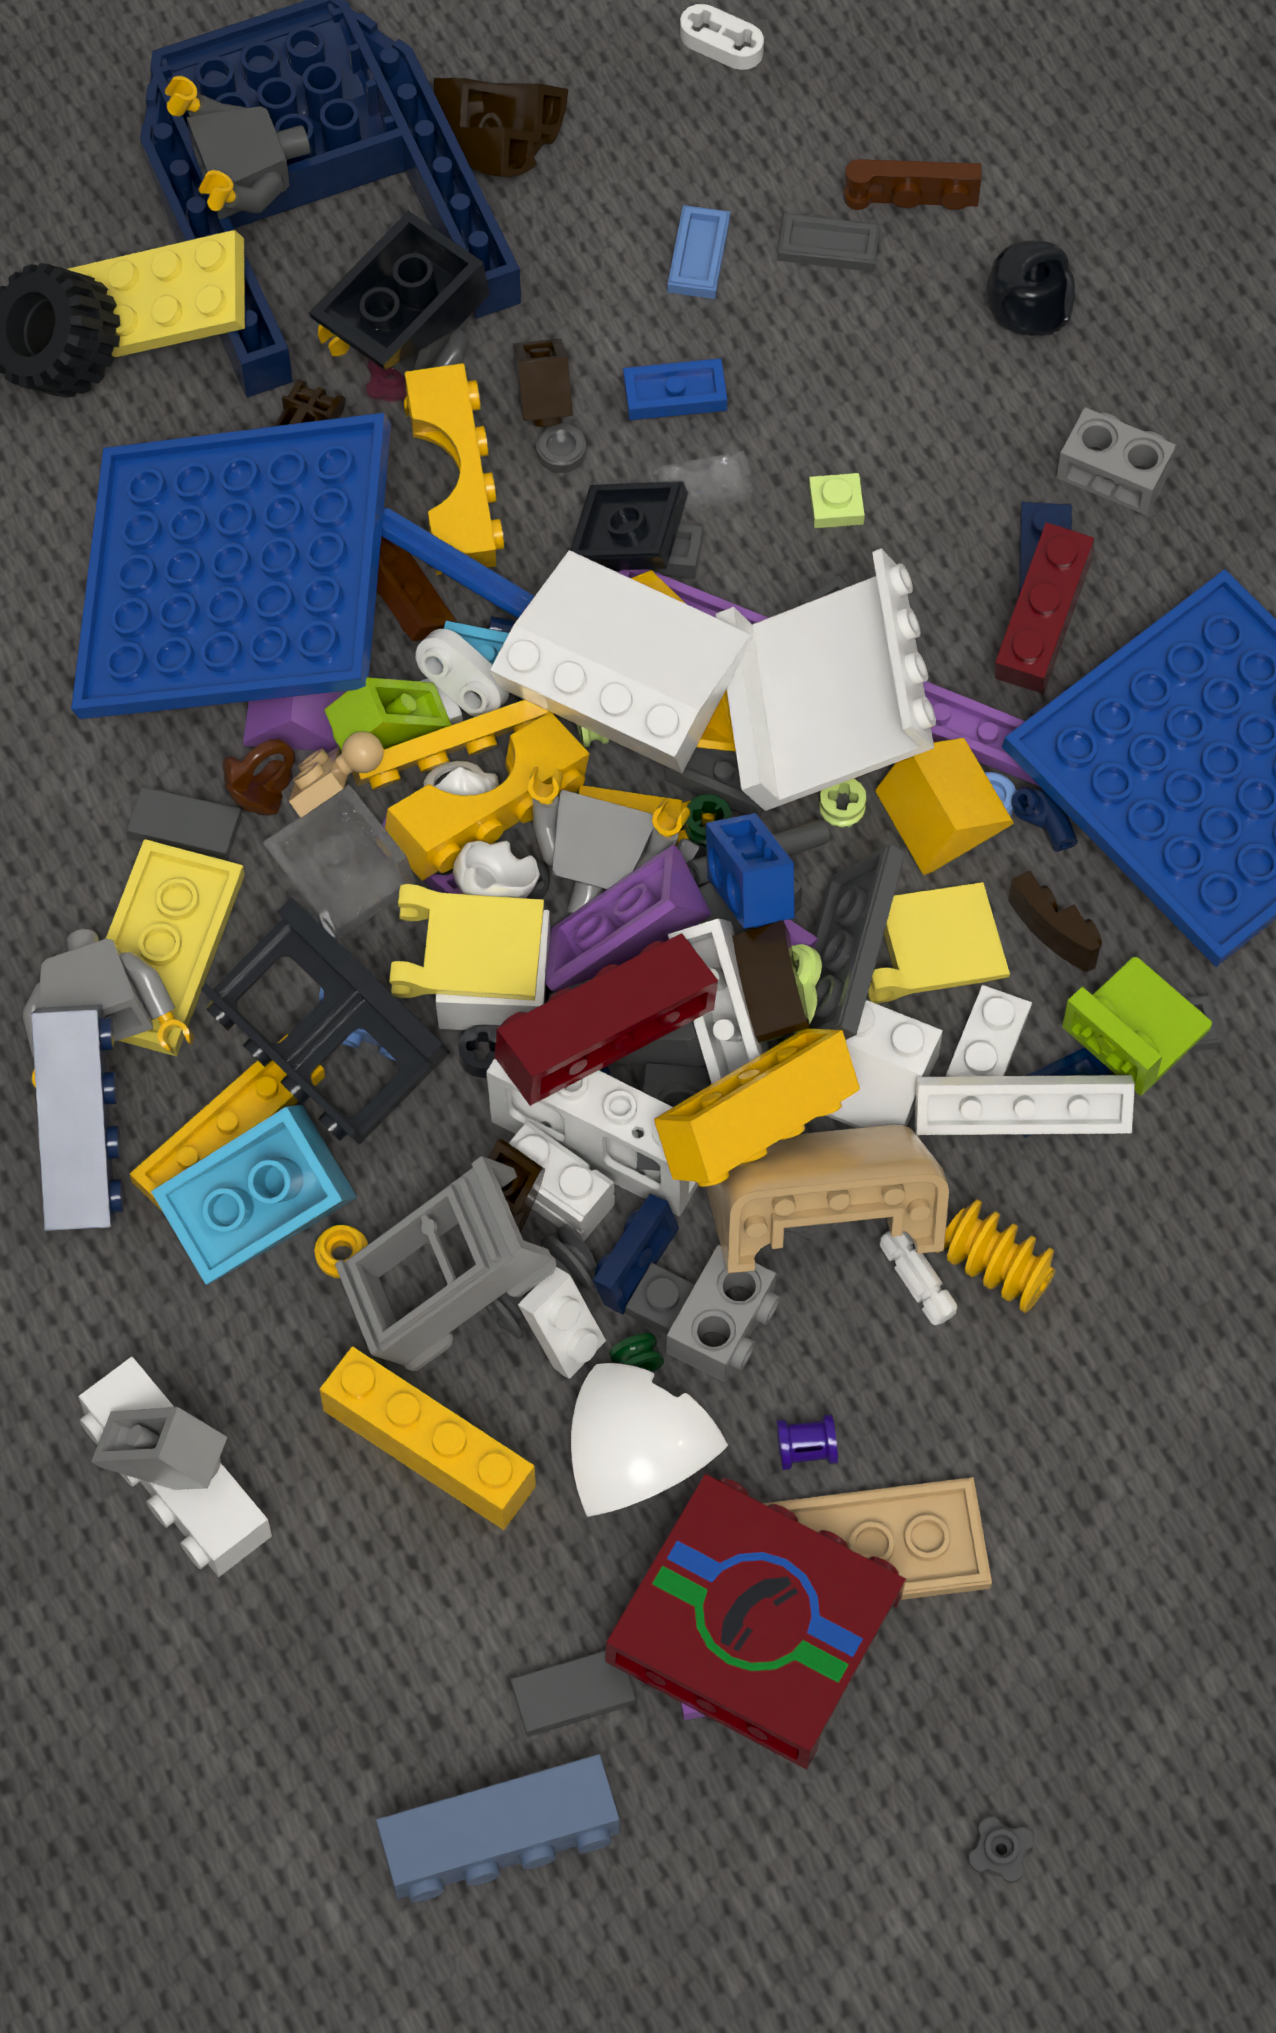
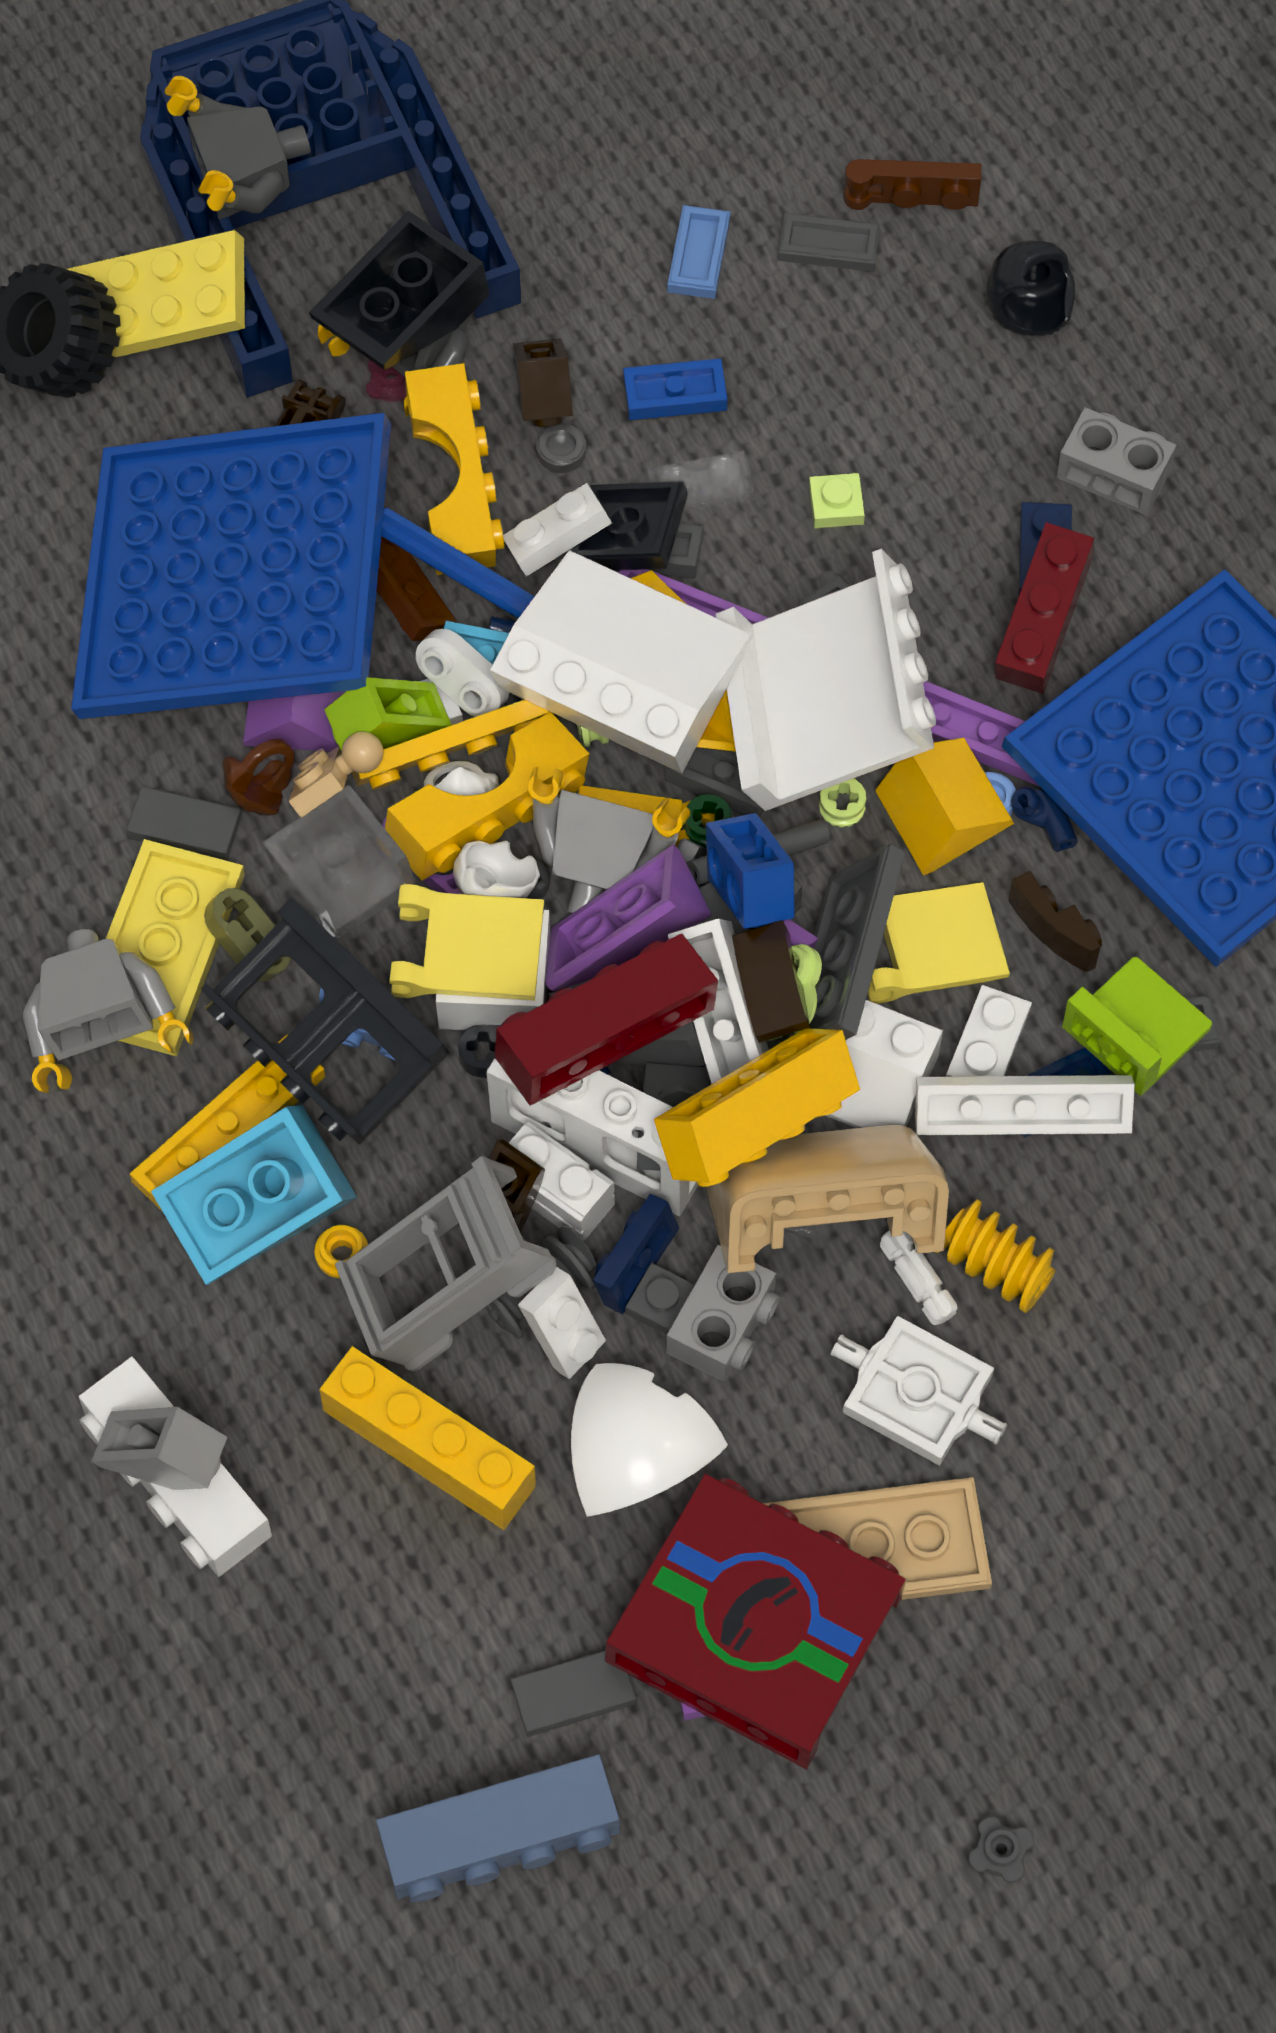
(74, 1117): brick -> none
(245, 931): none -> olive beam
(501, 122): dark brown brick -> none
(556, 529): none -> white plate
(638, 1352): dark green bush -> none
(721, 36): white beam -> none
(807, 1441): dark purple bush -> none
(918, 1390): none -> white plate

